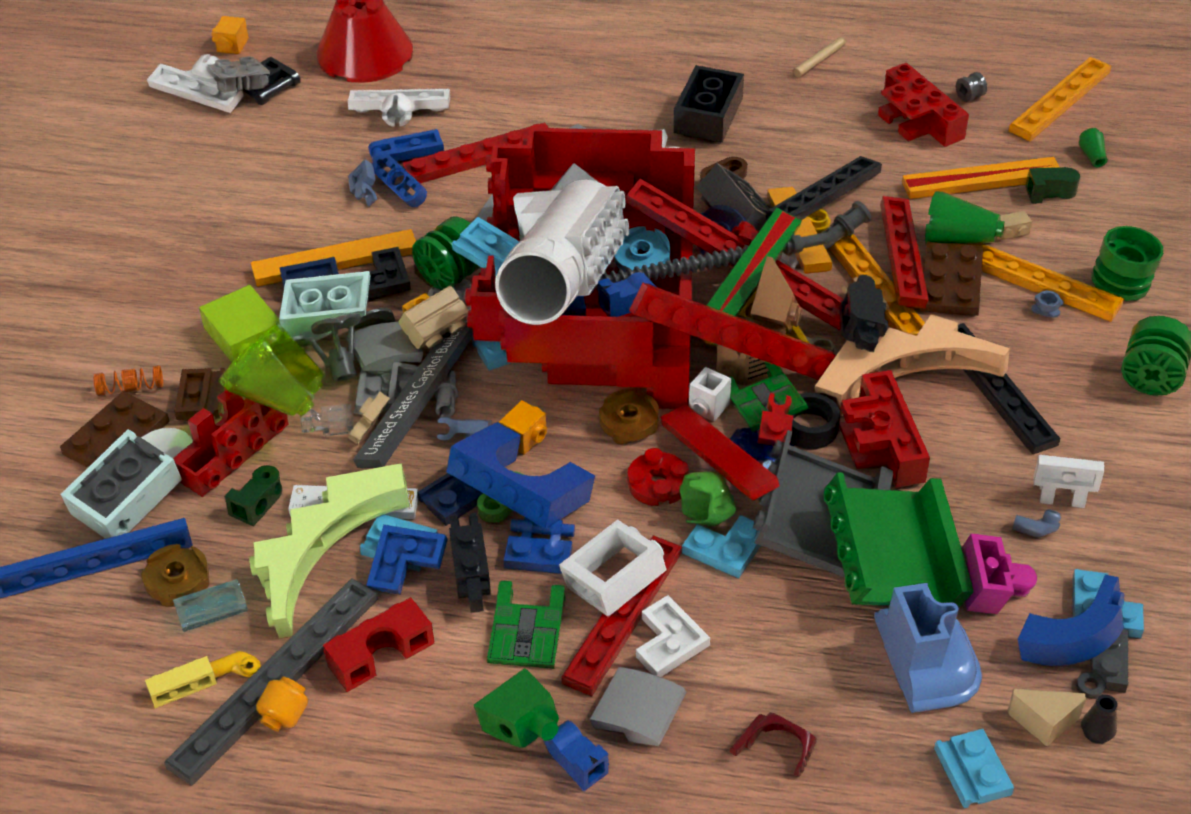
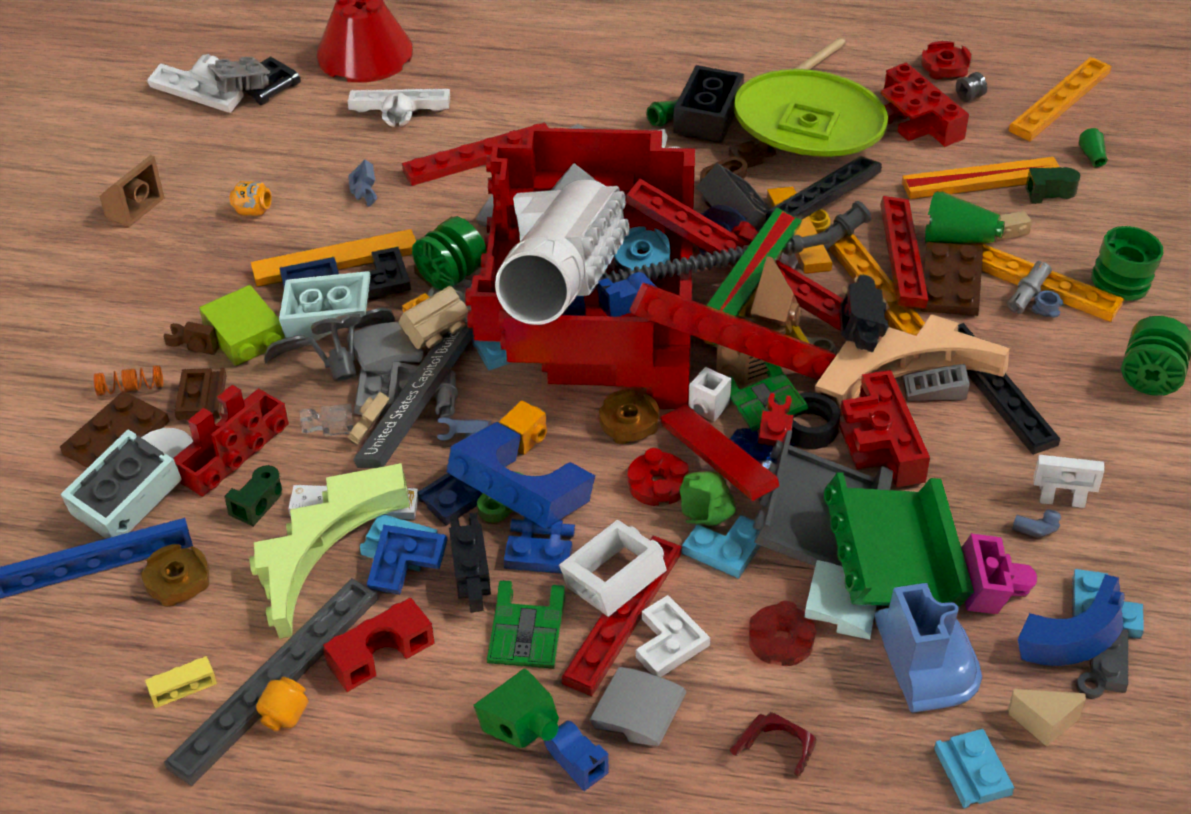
(133, 193): none -> medium nougat slope
(196, 336): none -> reddish brown plate
(210, 605): clear light blue plate -> none
(230, 35): light orange brick -> none
(238, 663): yellow arm -> none
(250, 198): none -> light orange head
(275, 373): clear neon green windscreen -> none
(402, 188): blue beam -> none
(408, 146): blue plate -> none
(484, 240): medium azure plate -> none
(660, 112): none -> green cone
(752, 153): none -> reddish brown plate
(785, 618): none -> clear red plate
(810, 112): none -> lime dish
(831, 602): none -> light aqua slope
(945, 60): none -> red plate
(947, 382): none -> light grey slope
(1029, 287): none -> light grey pin
(1101, 720): black cone -> none

